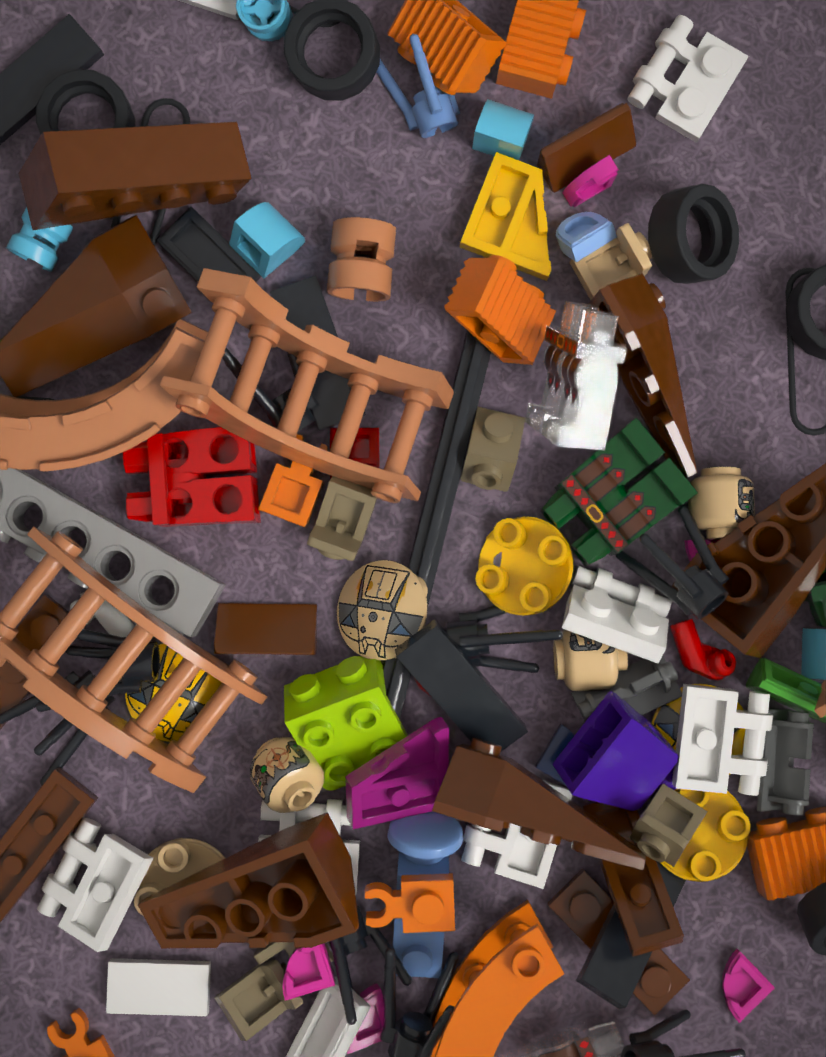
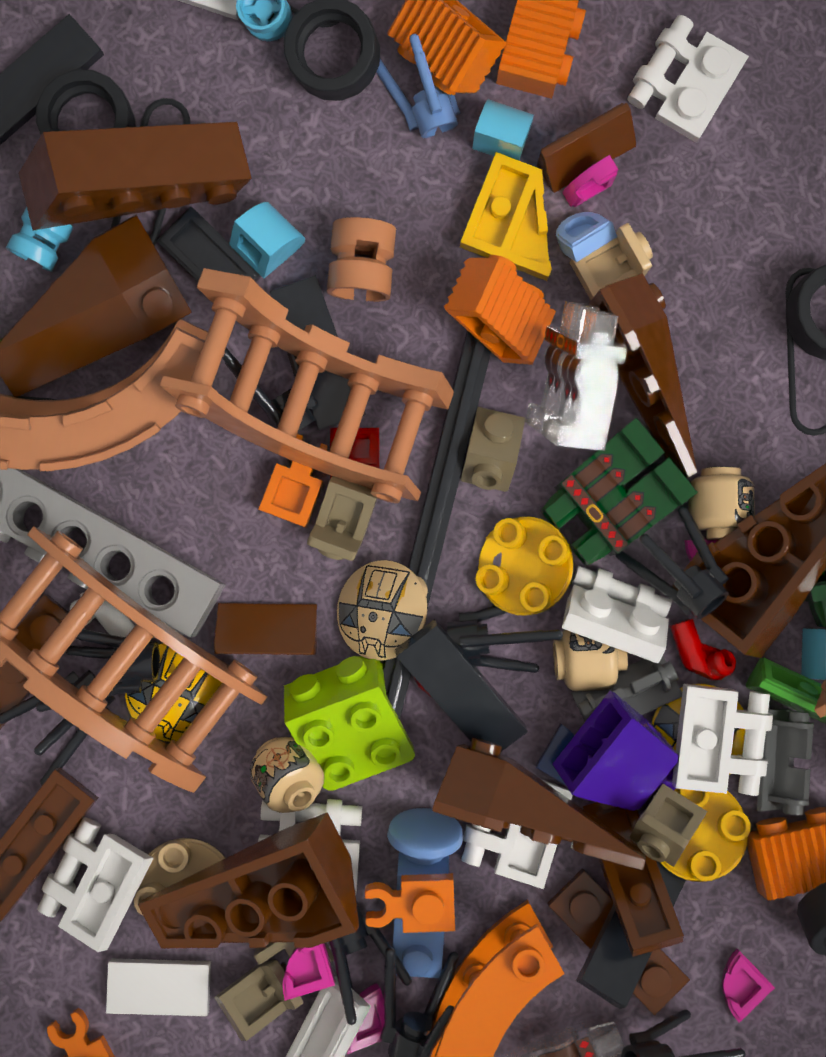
(179, 482): red hips -> none
(400, 779): magenta wing -> none
(717, 227): black tyre -> none

